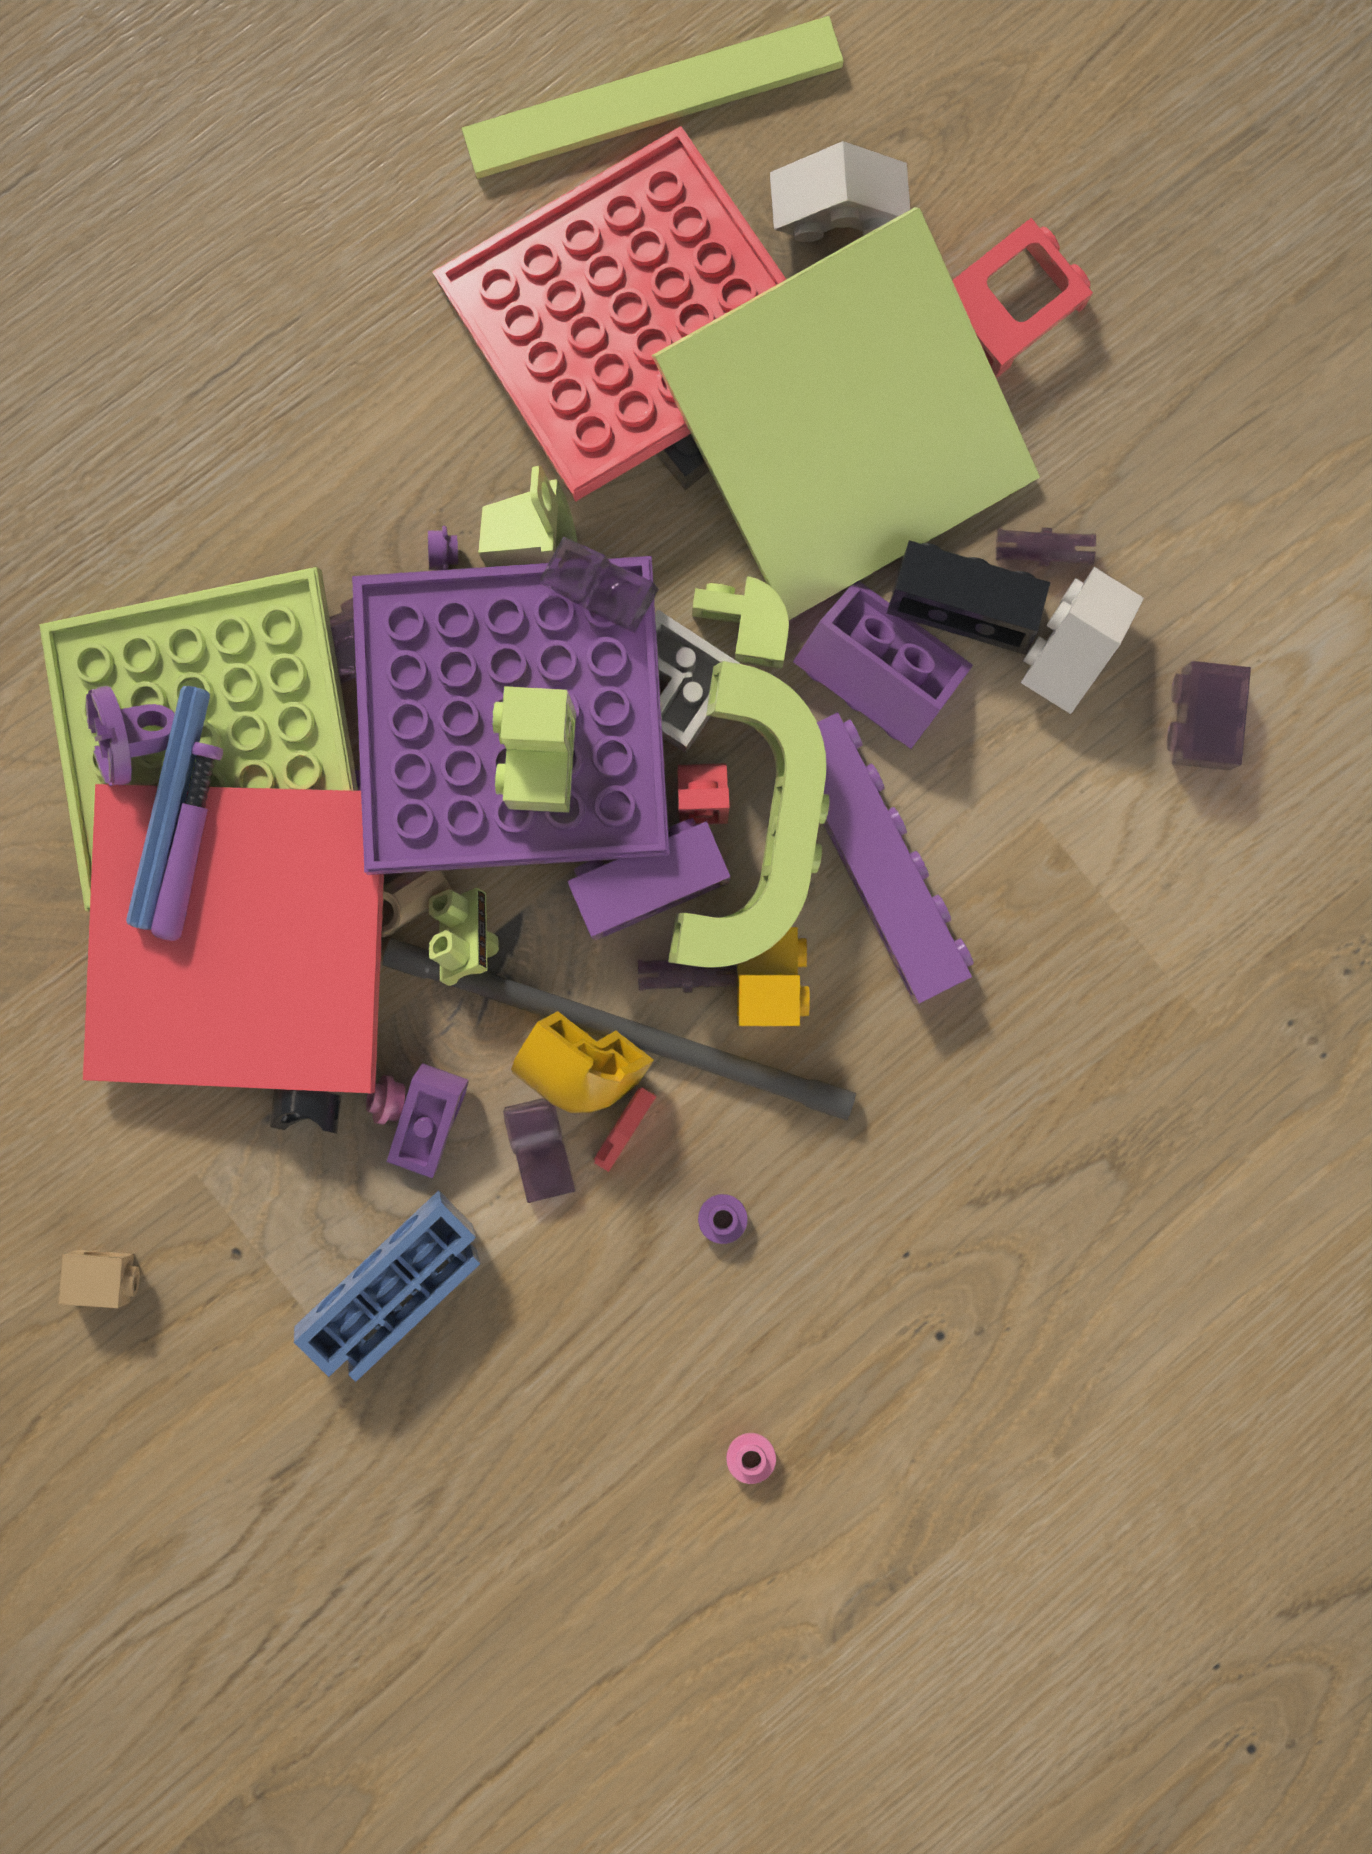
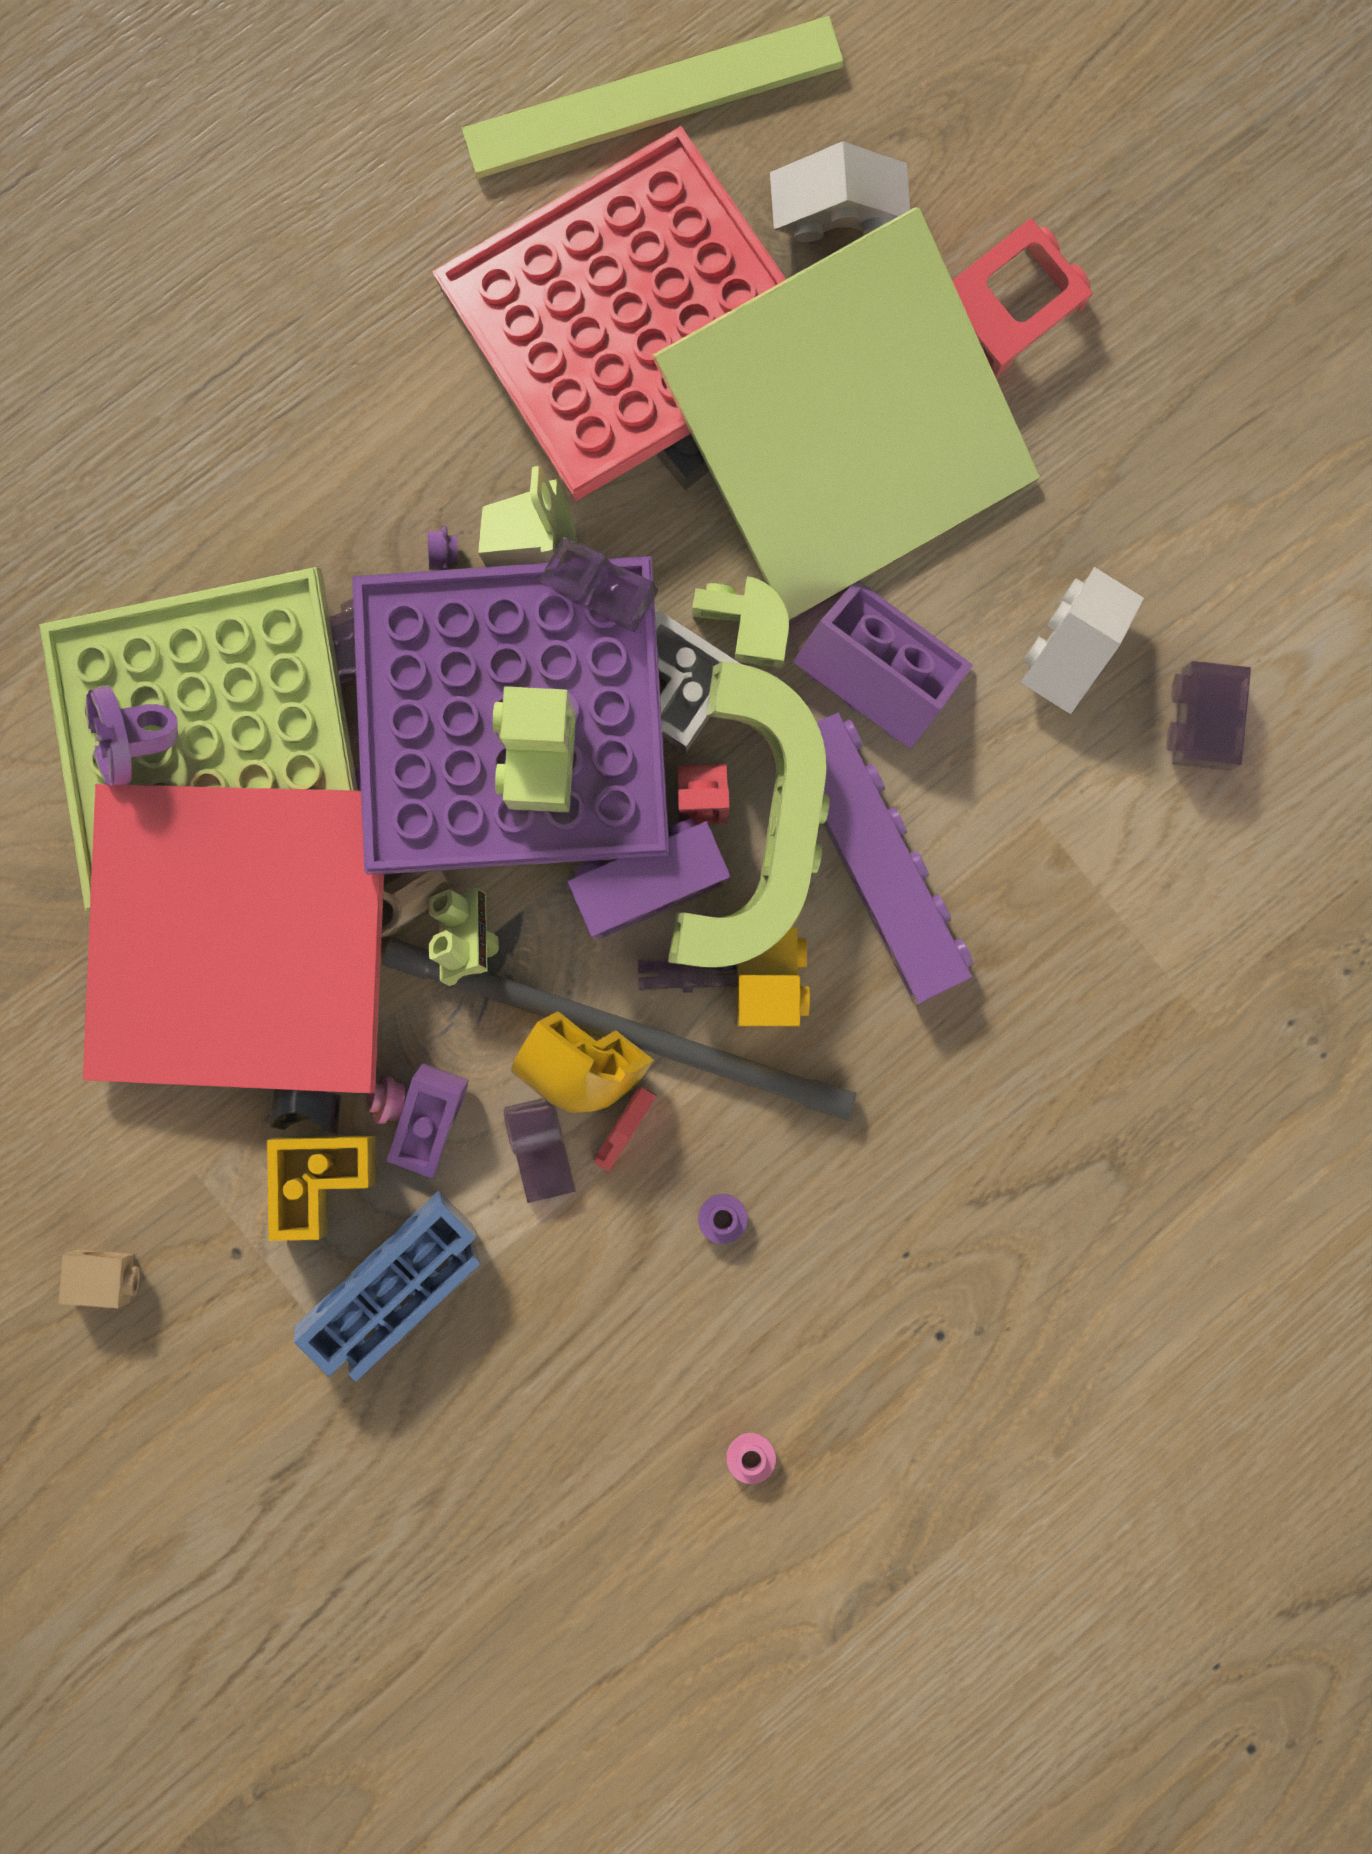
(167, 804): medium blue axle -> none
(183, 856): medium lavender piece -> none
(301, 1174): none -> yellow brick
(968, 597): black brick -> none
(1045, 546): pin -> none

